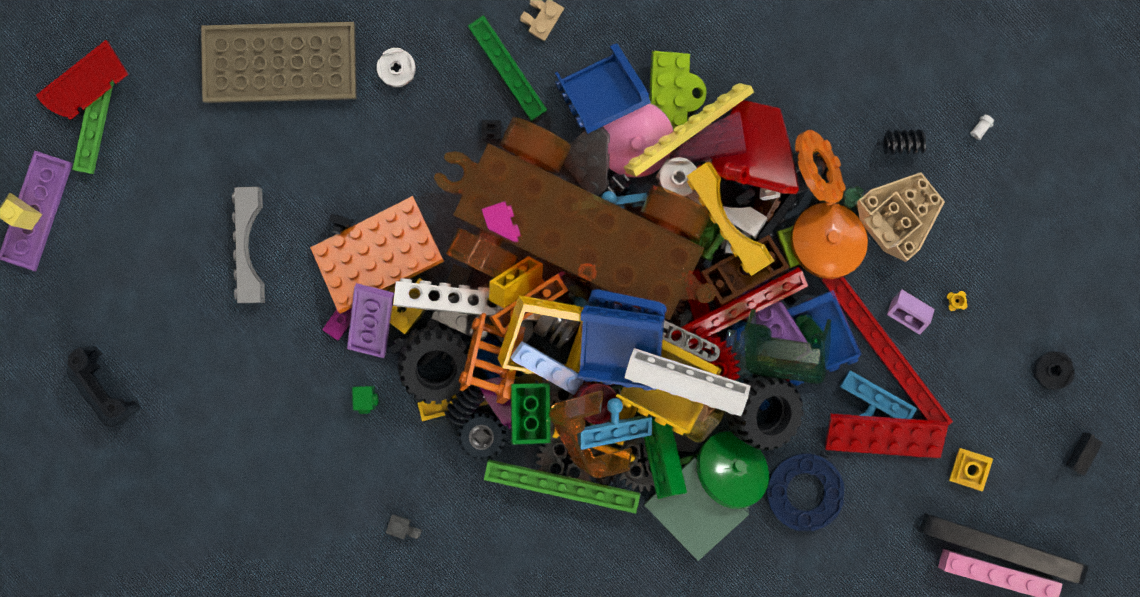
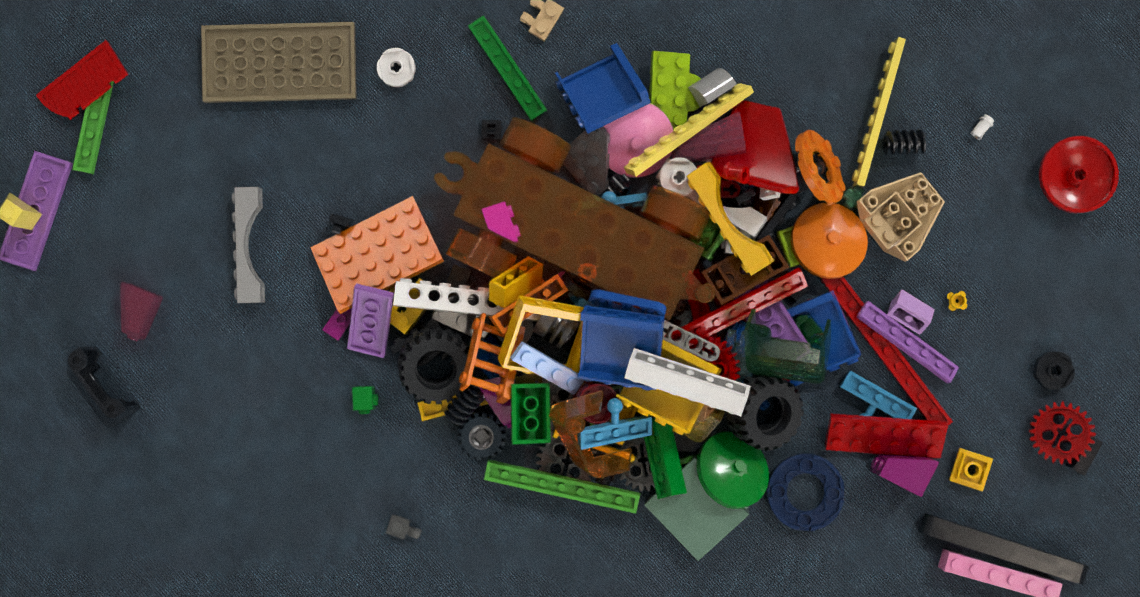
(137, 310): none -> clear pink slope
(712, 86): none -> light grey brick
(726, 184): none -> red beam
(880, 104): none -> light yellow plate
(905, 471): none -> magenta slope
(907, 342): none -> medium lavender tile
(1078, 174): none -> red dish
(1078, 442): none -> red gear

